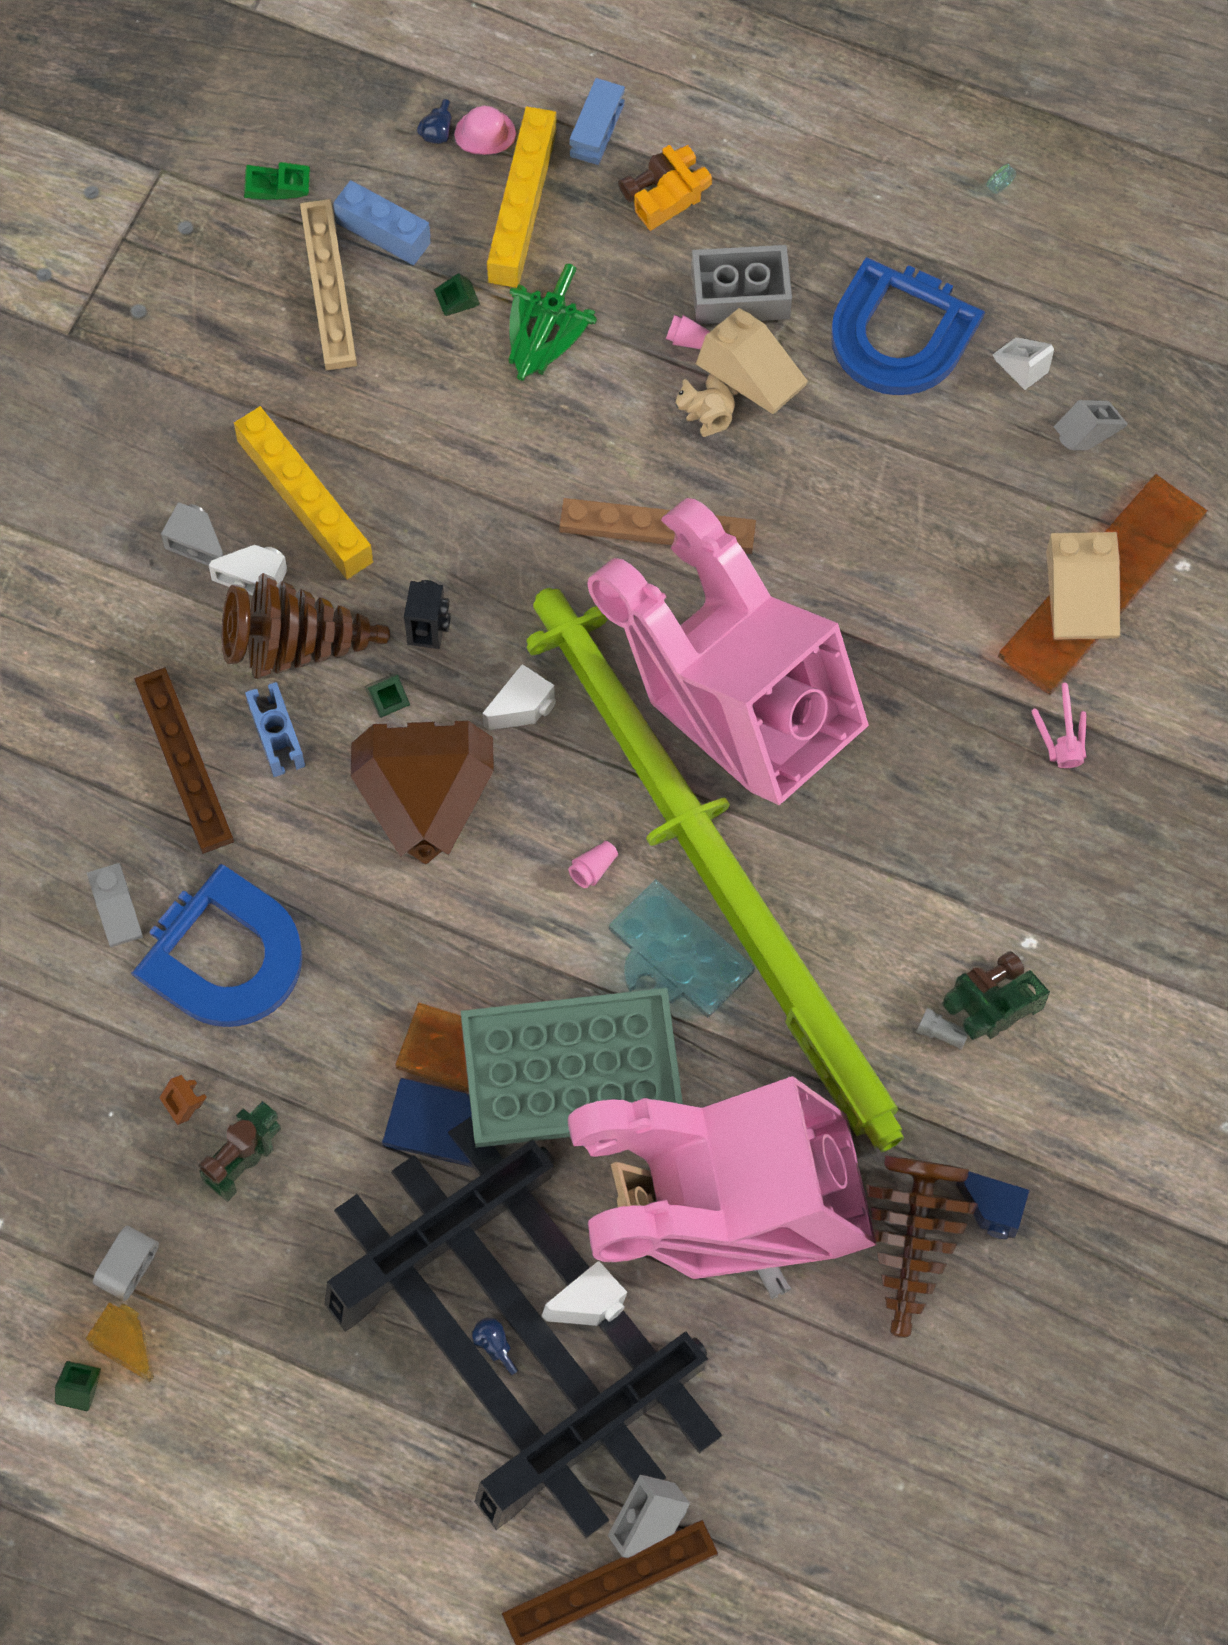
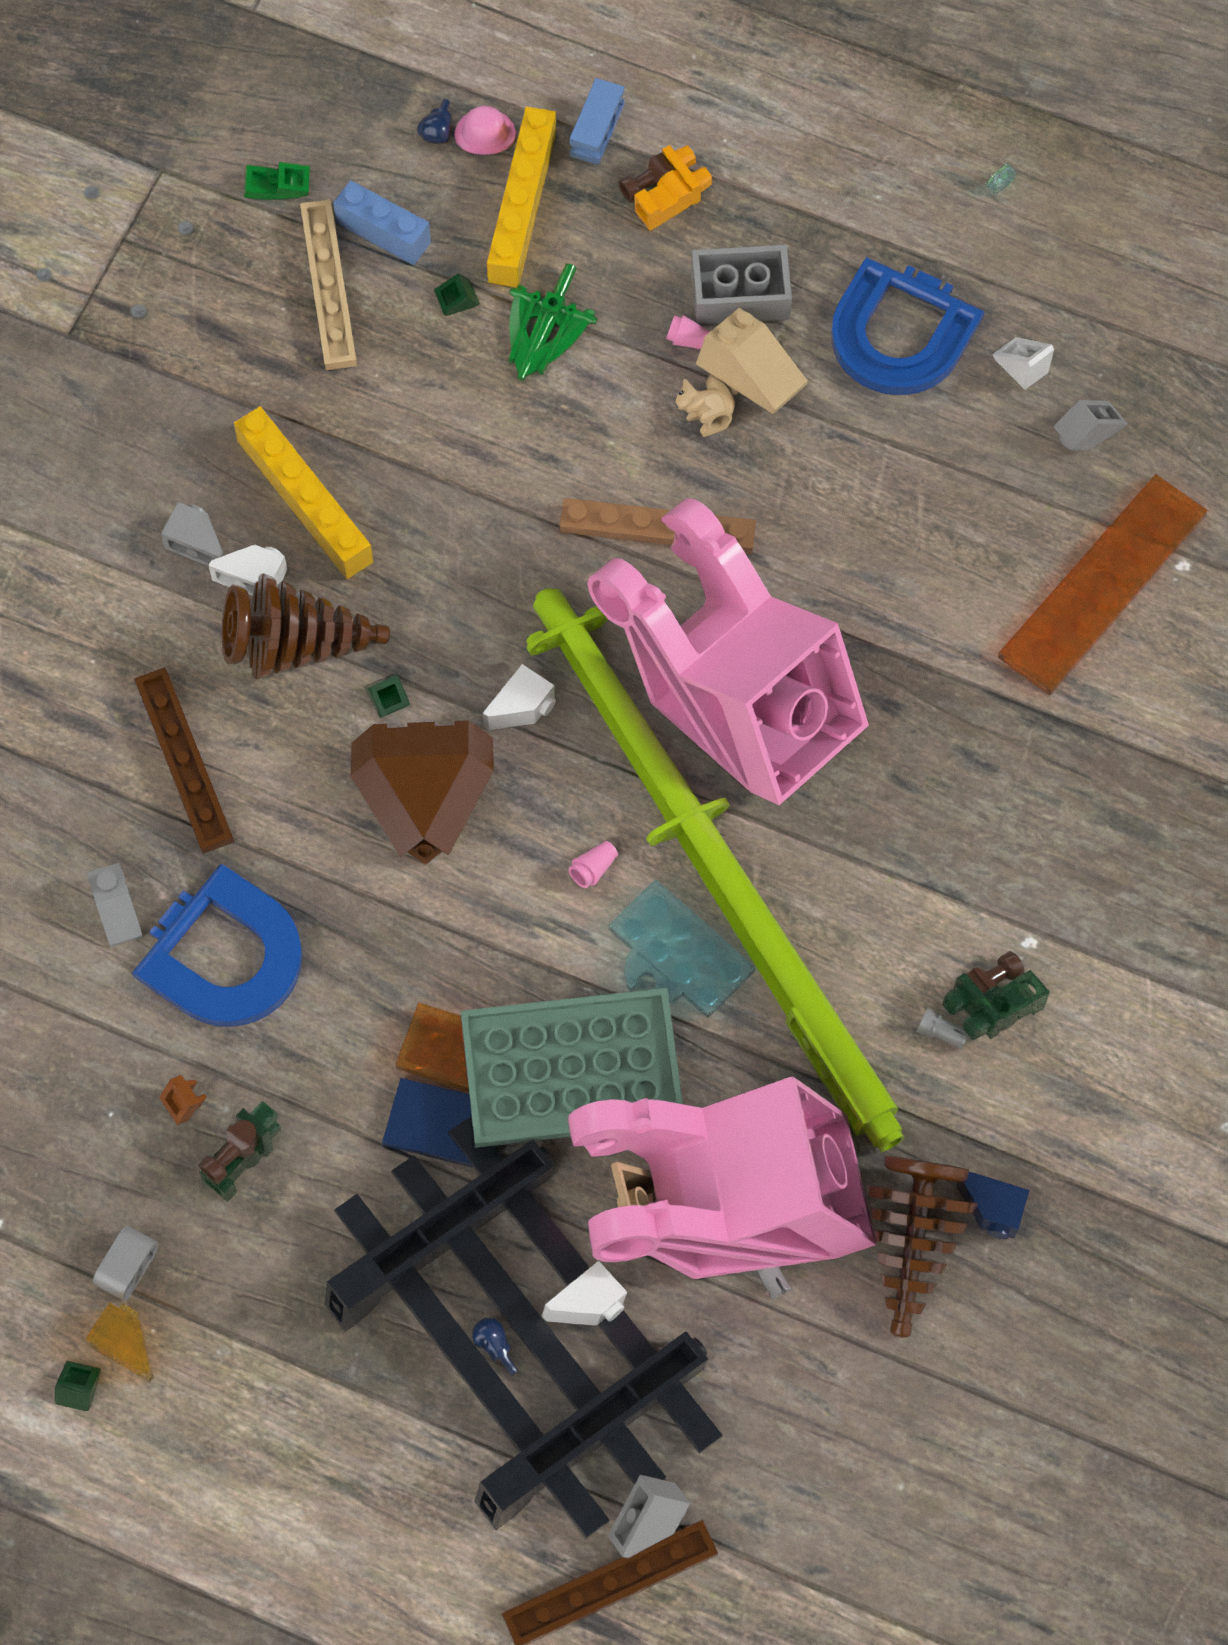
(271, 718): medium blue piece -> none
(426, 614): black brick -> none
(1068, 751): bright pink plant -> none
(1084, 585): tan slope -> none

